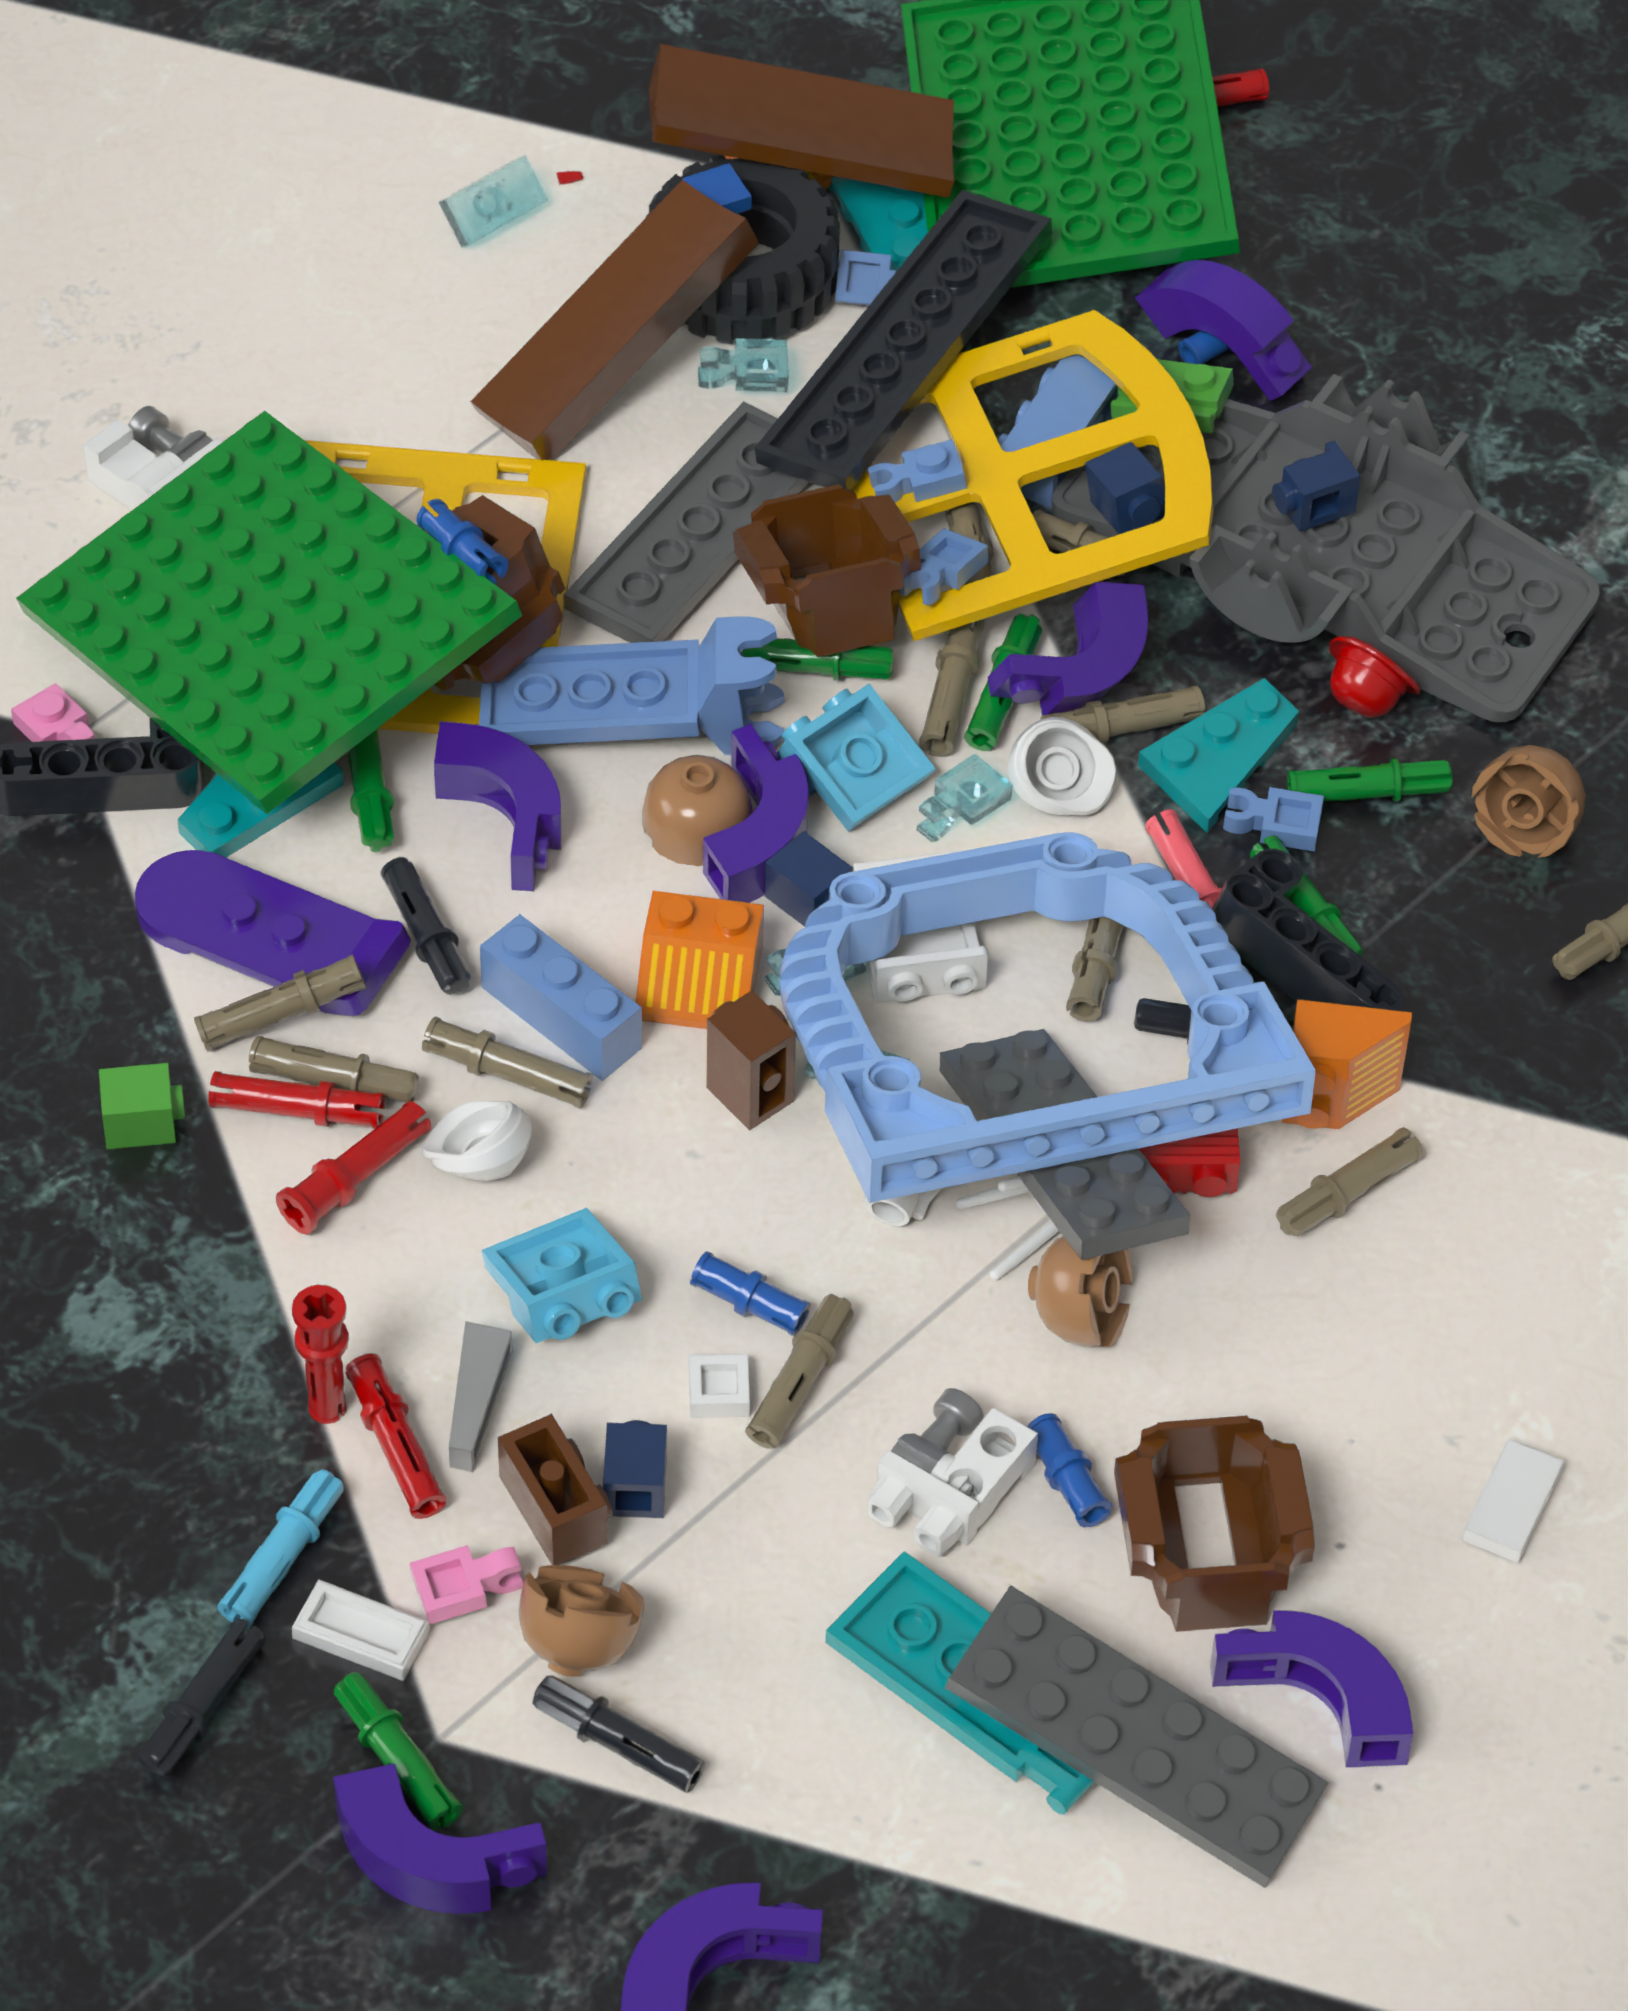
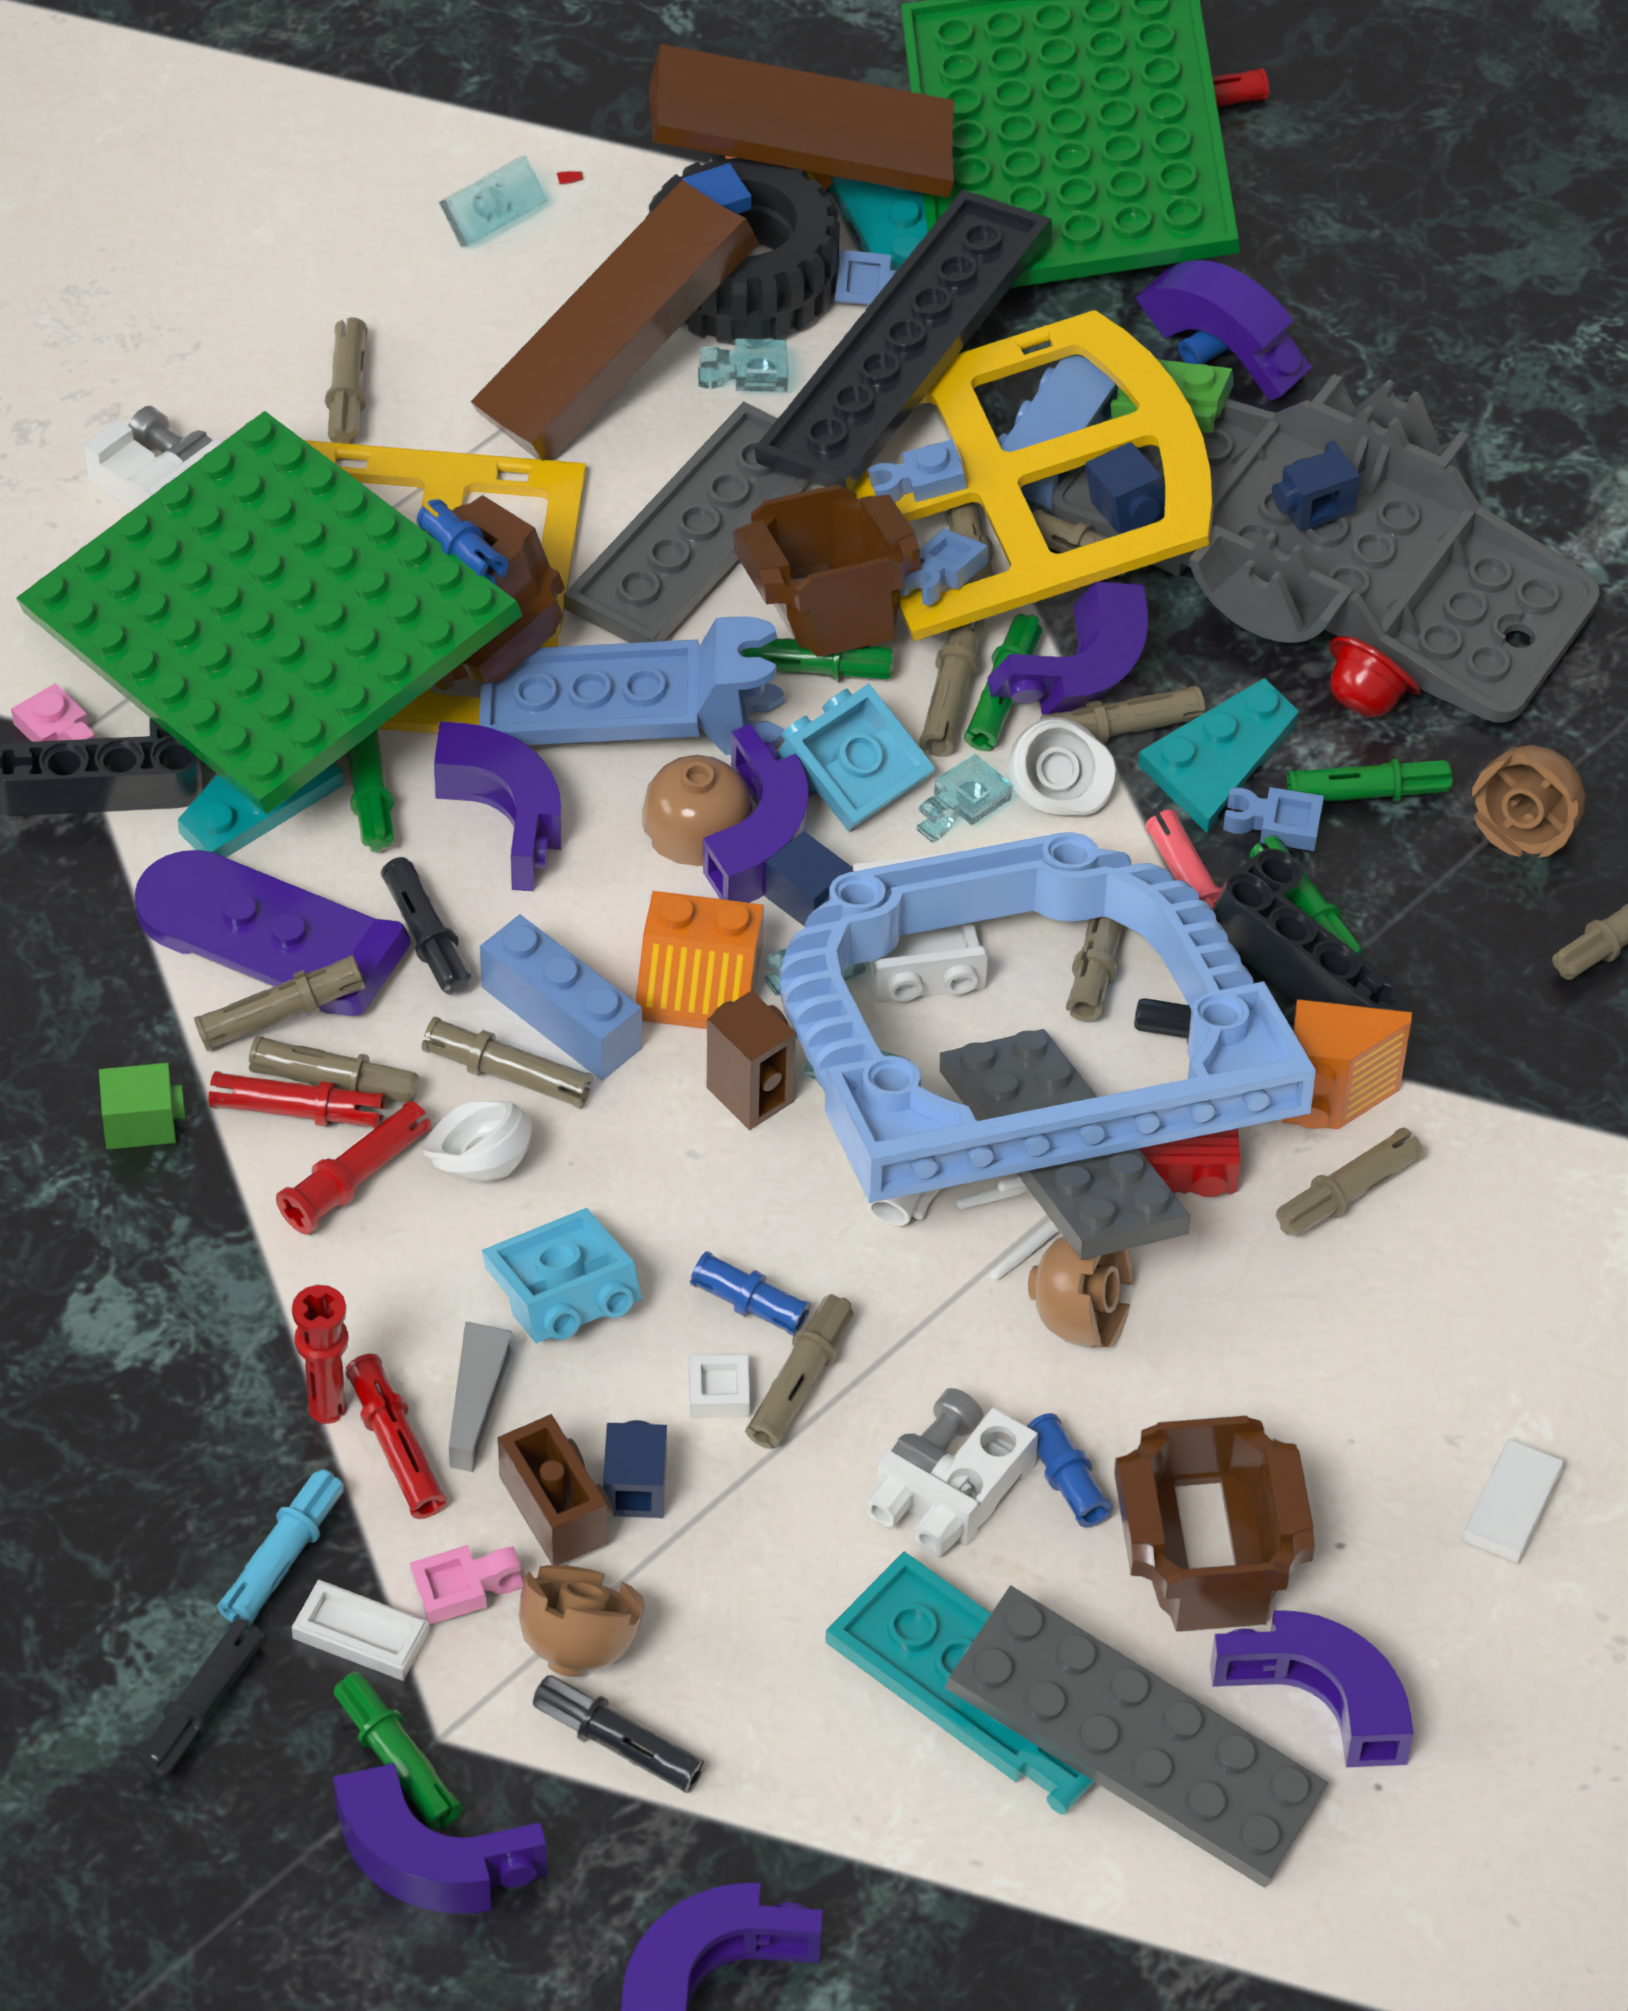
(345, 396): none -> dark tan axle

